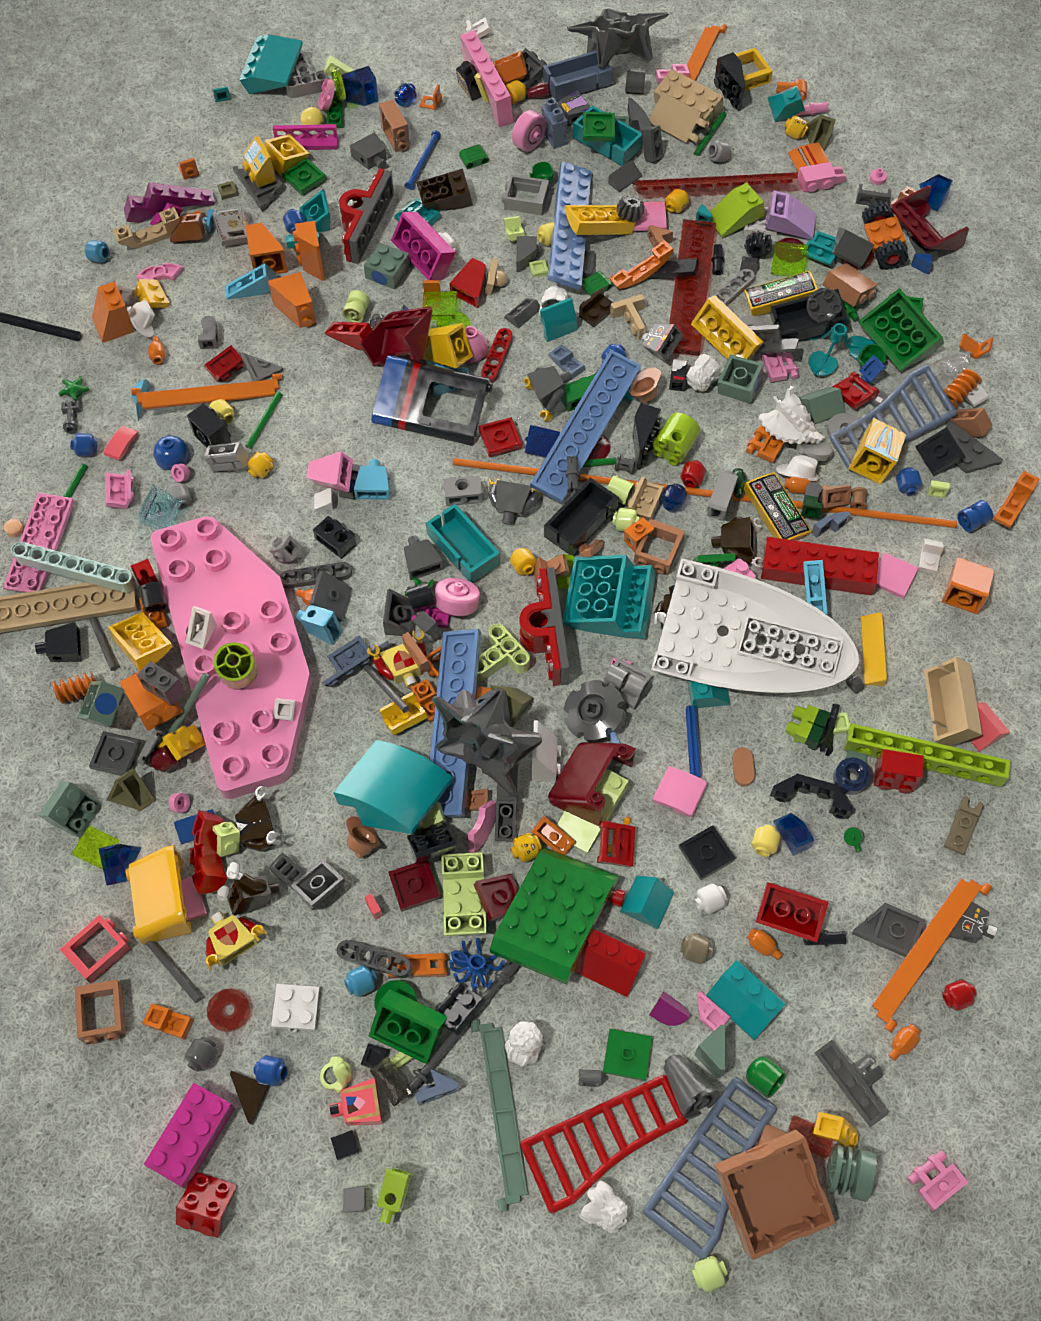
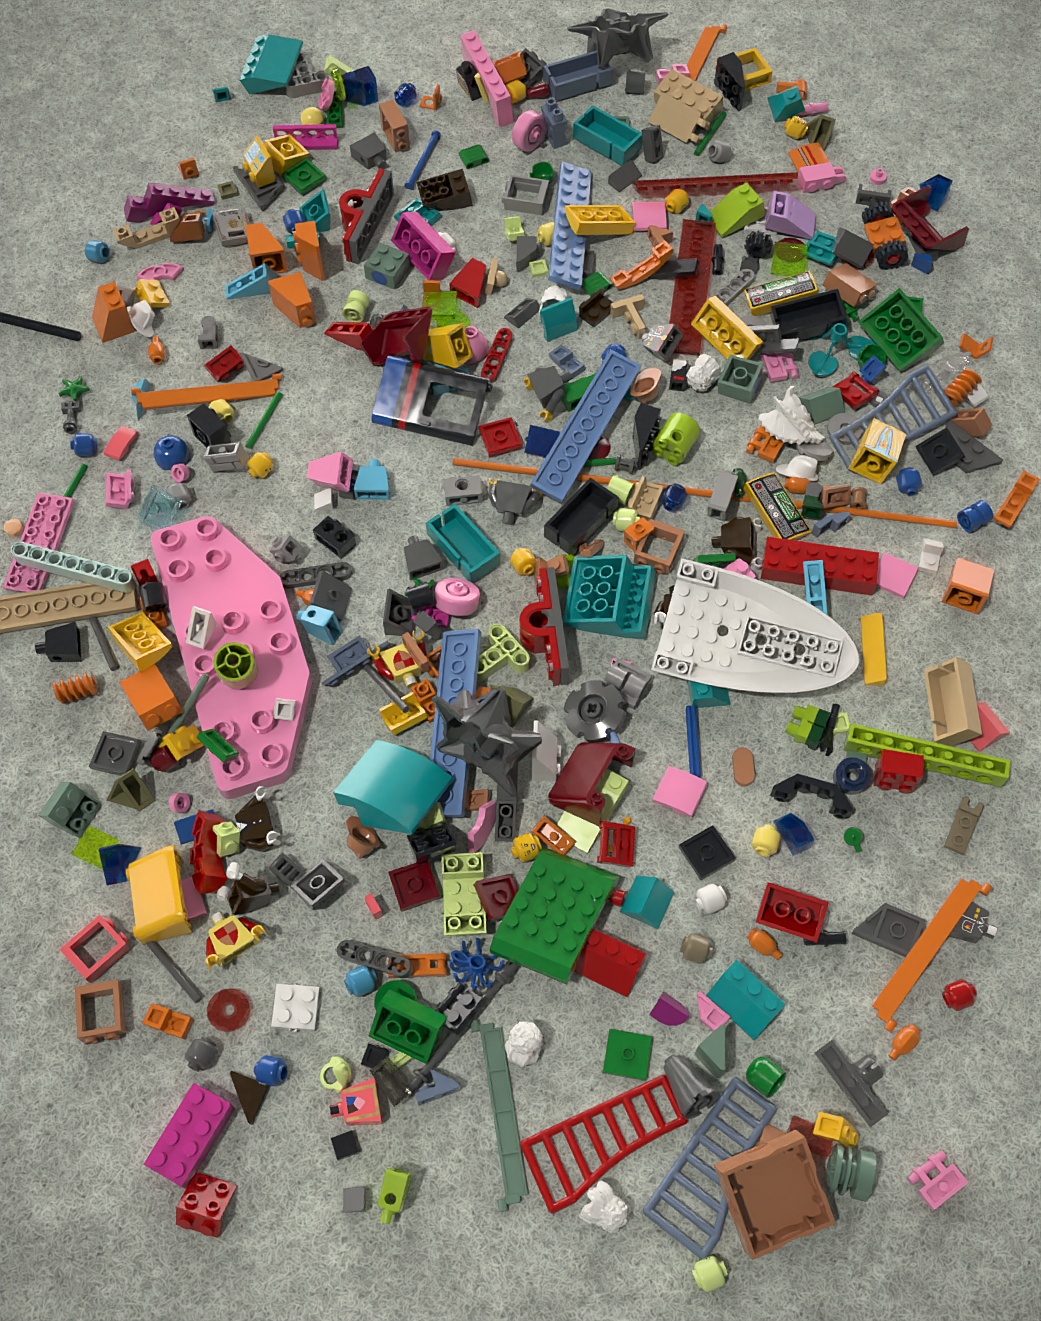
(101, 703): sand green brick -> none
(161, 683): dark grey brick -> none
(217, 745): none -> green plate
(481, 28): white bracket -> none
(572, 474): dark grey pin -> none
(573, 107): dark grey torso -> none
(589, 1078): dark grey slope -> none
(599, 126): green plate -> none
(630, 208): dark grey gear -> none
(637, 116): dark grey slope -> none
(693, 473): red head -> none
(824, 304): dark grey dish -> none
(855, 683): dark grey axle -> none
(938, 489): yellowish green tile -> none

